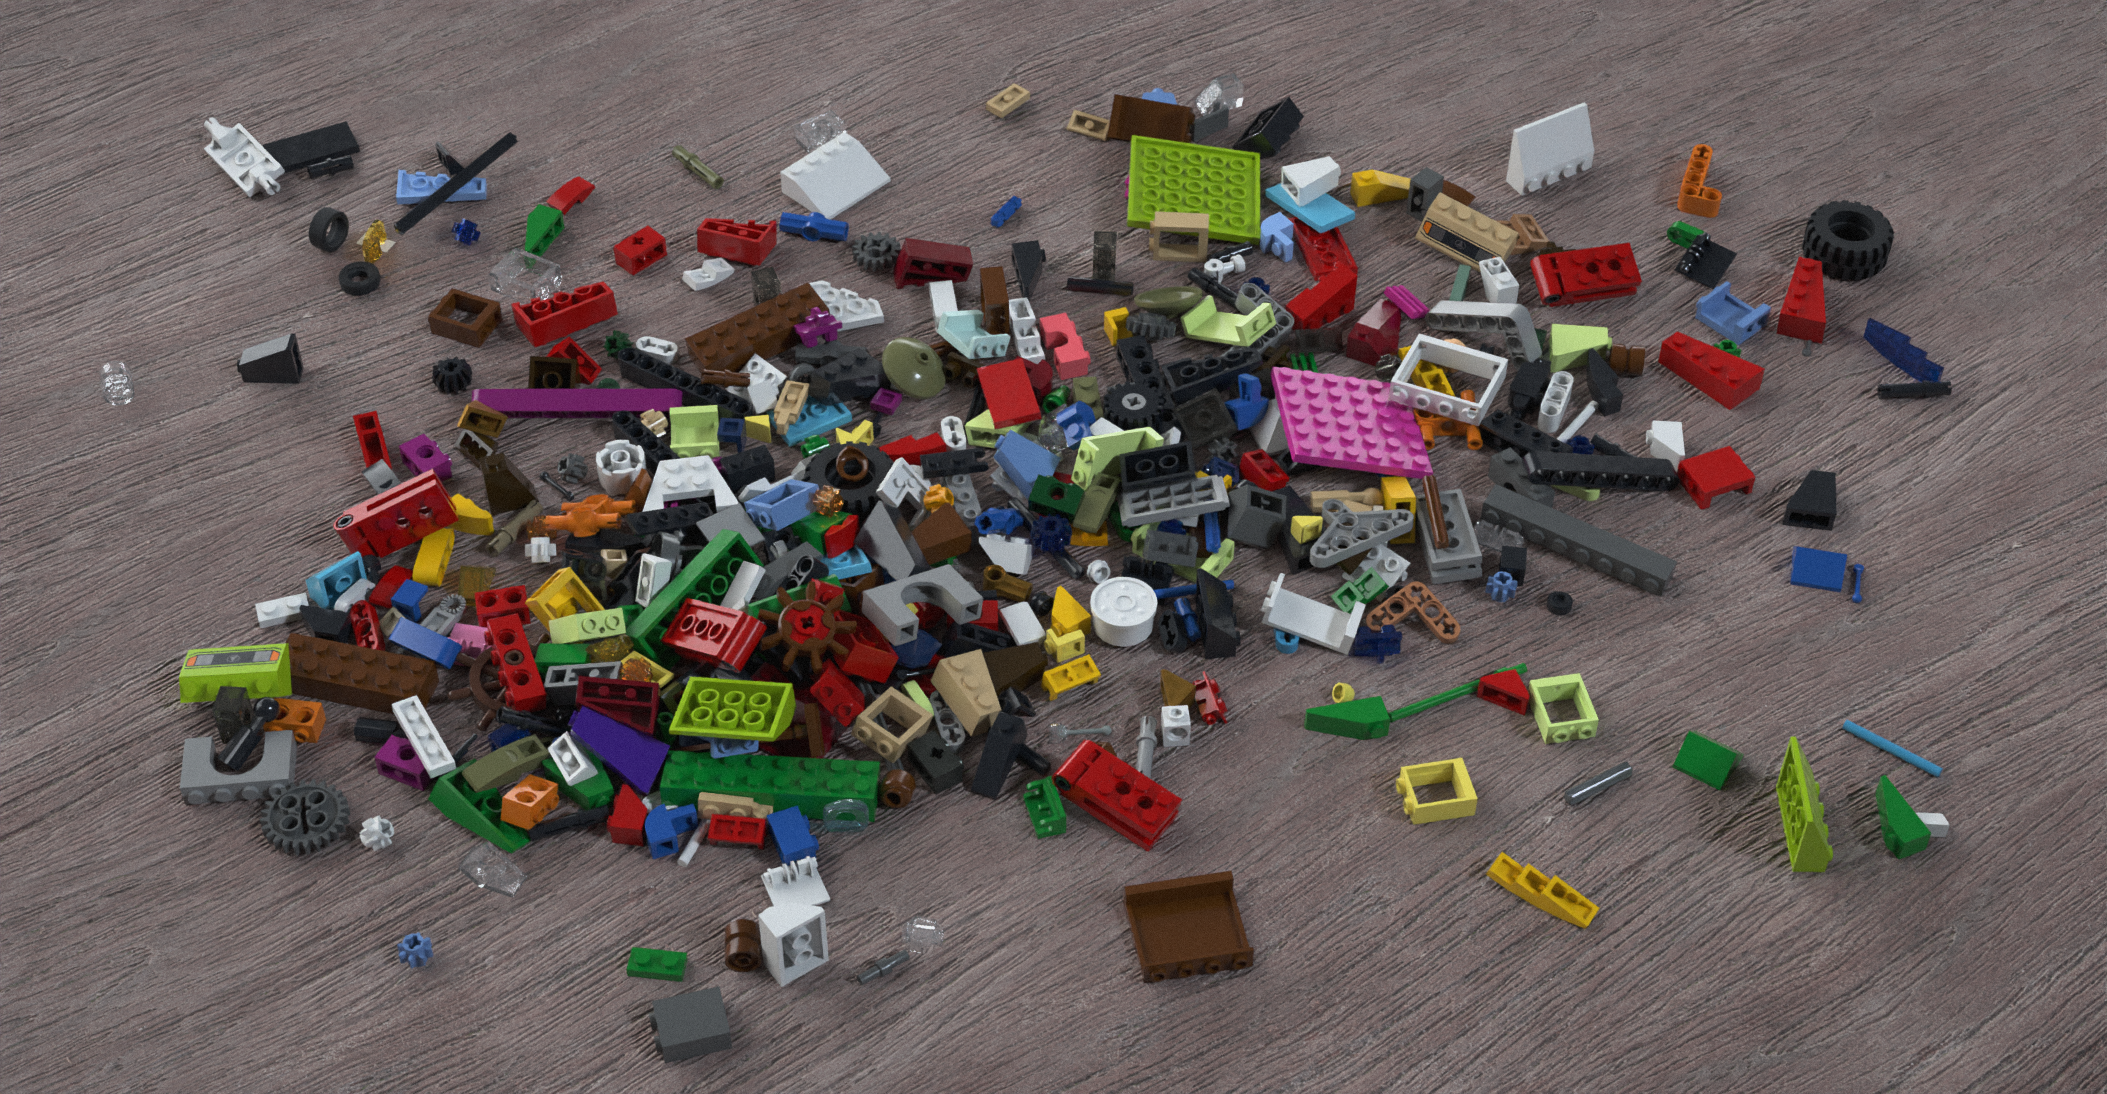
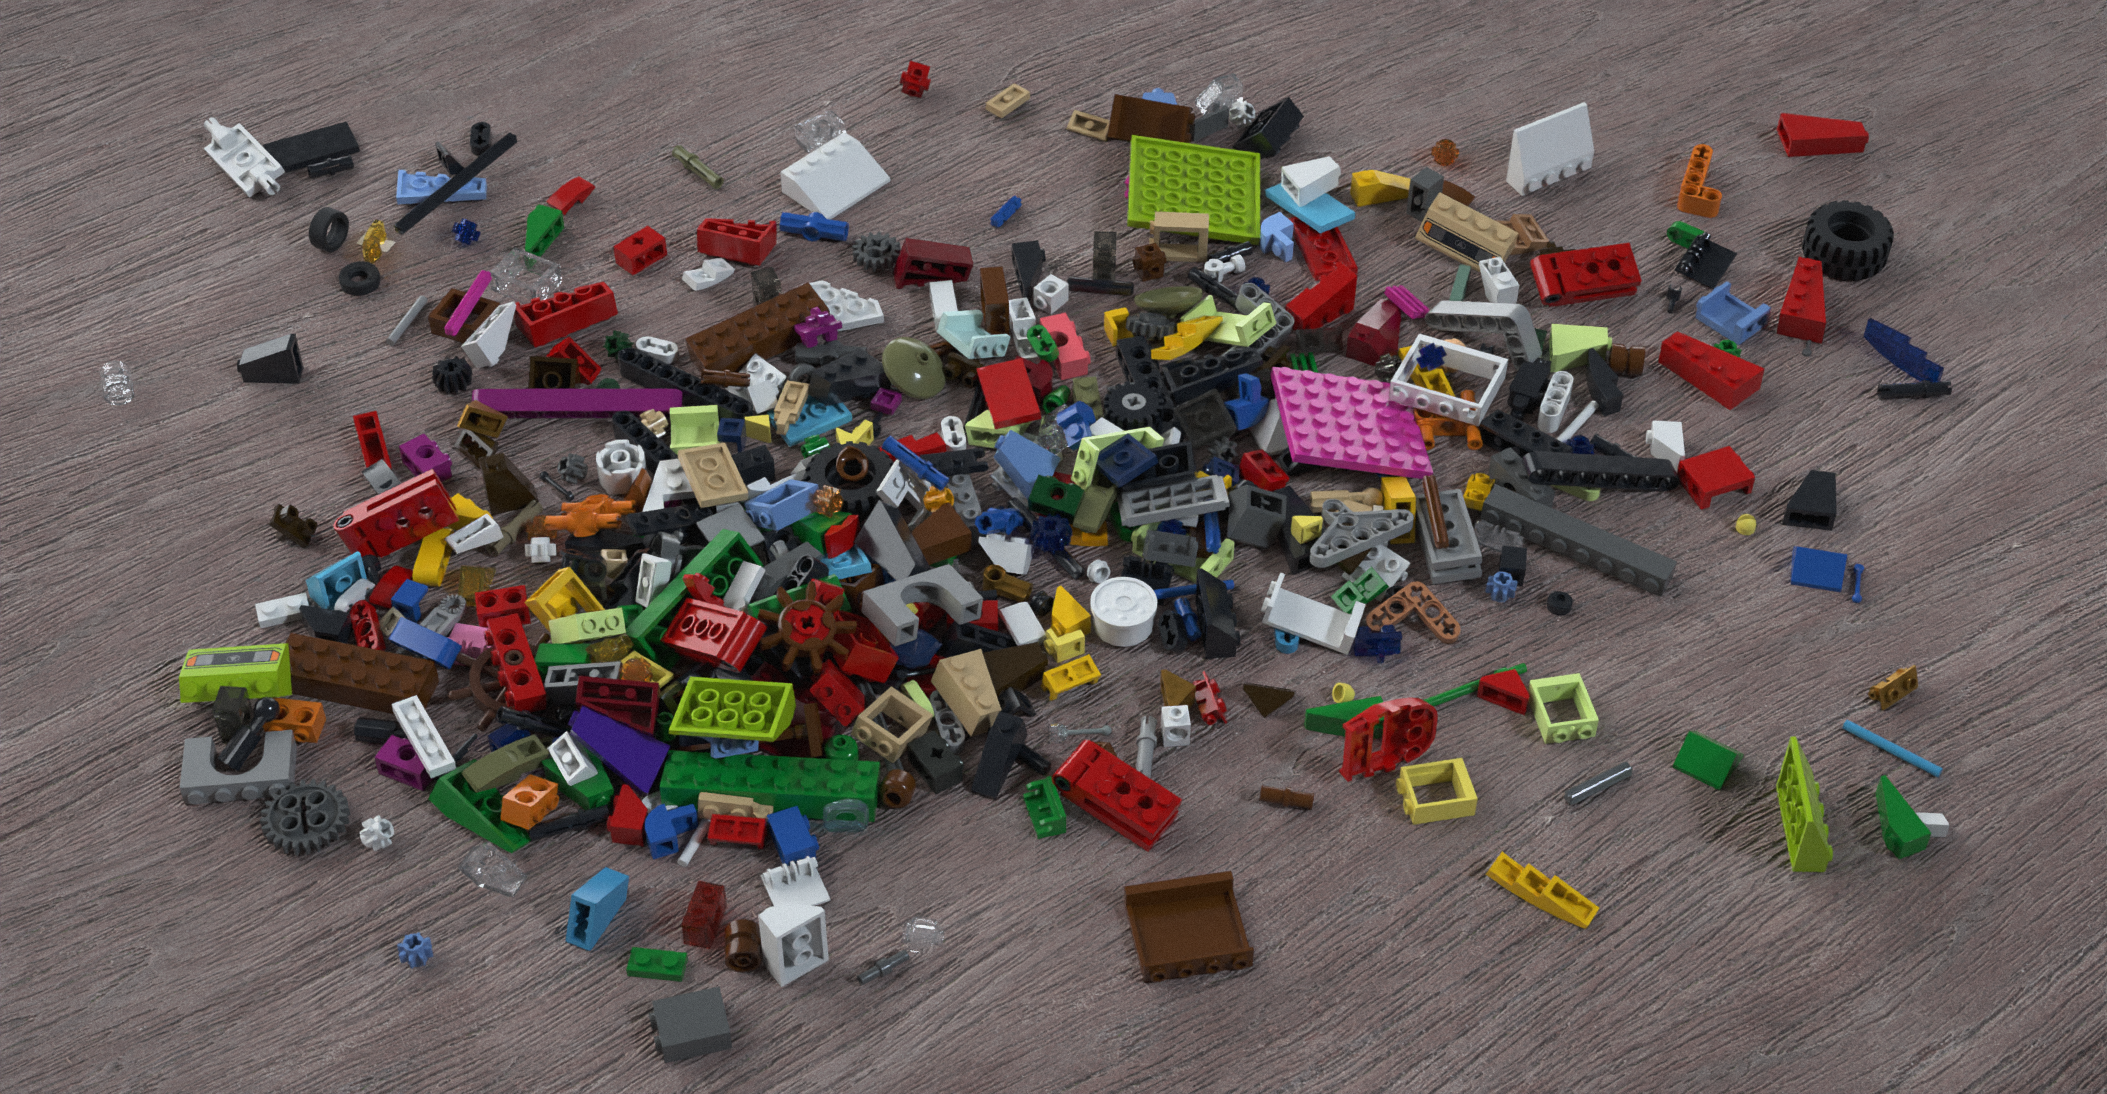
(290, 525): none -> dark brown hips
(407, 319): none -> light grey bar
(467, 303): none -> dark pink axle
(475, 534): none -> white slope
(477, 138): none -> black beam
(491, 337): none -> white slope
(595, 907): none -> dark azure slope
(701, 589): none -> red slope
(704, 914): none -> clear red brick
(712, 475): none -> tan plate
(841, 747): none -> green head
(915, 79): none -> red brick
(924, 469): none -> blue pin
(1039, 345): none -> green beam
(1050, 294): none -> white brick
(1124, 460): none -> dark blue plate
(1149, 262): none -> reddish brown brick
(1189, 336): none -> yellow slope
(1241, 114): none -> white gear
(1267, 698): none -> dark brown slope
(1286, 797): none -> reddish brown pin
(1407, 734): none -> red slope
(1431, 356): none -> clear blue gear
(1445, 152): none -> clear orange gear
(1477, 490): none -> yellow slope
(1673, 296): none -> black hand
(1746, 524): none -> light yellow hinge
(1820, 136): none -> red slope
(1895, 687): none -> pearl gold hinge

